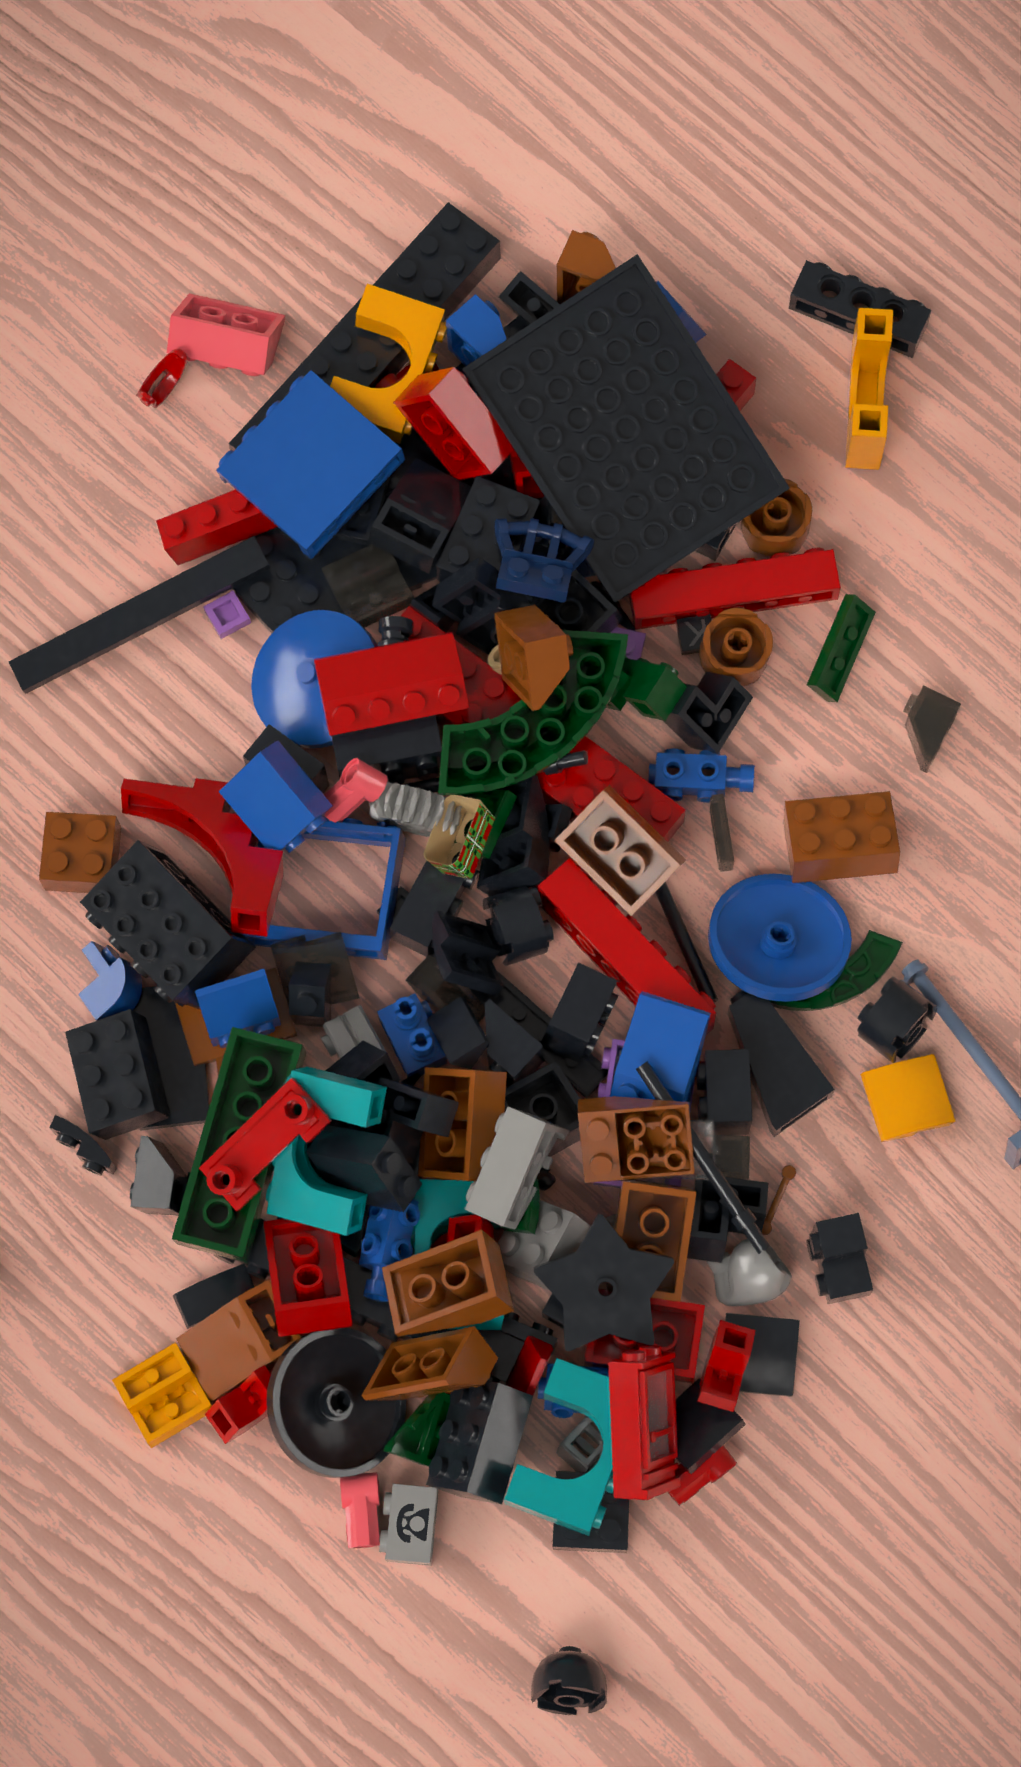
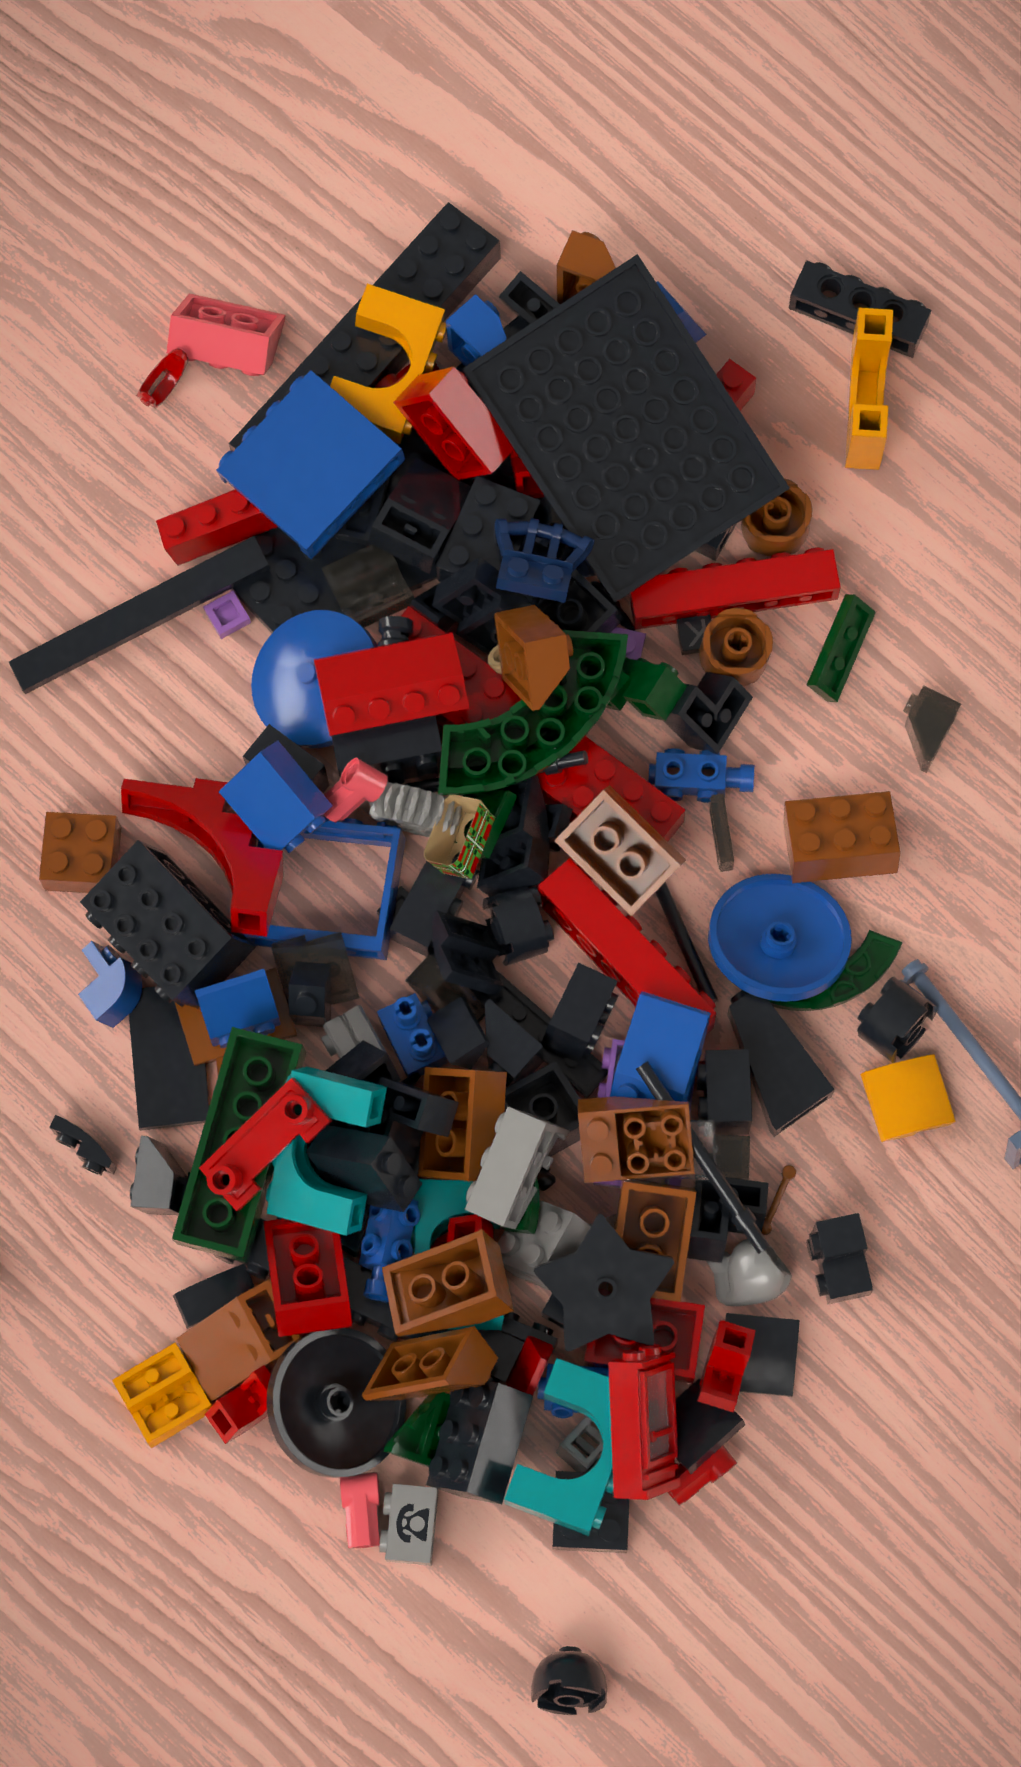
(117, 1074): black brick -> none

